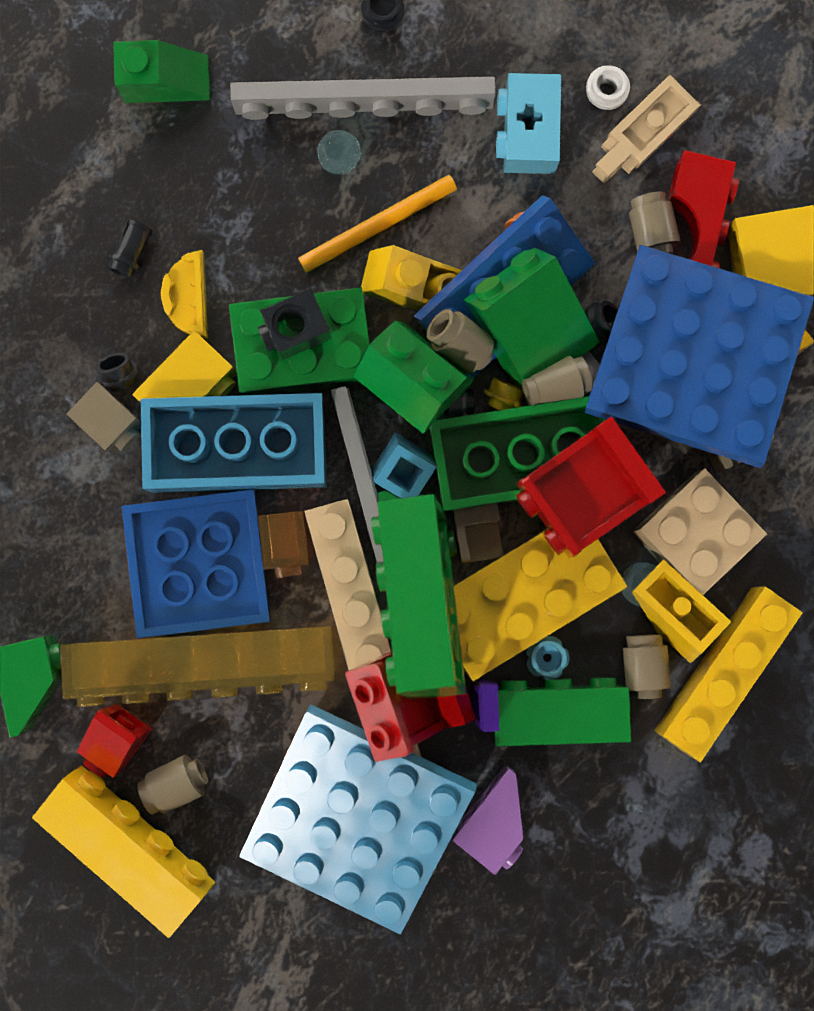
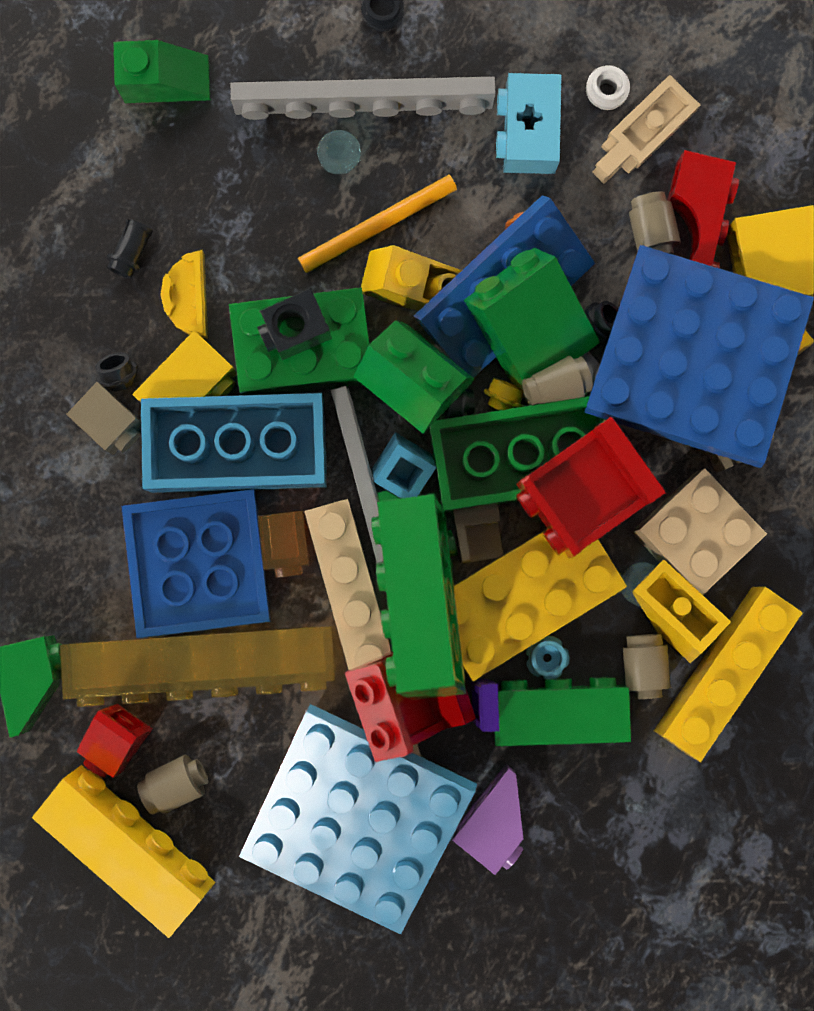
(460, 340): dark tan brick -> none

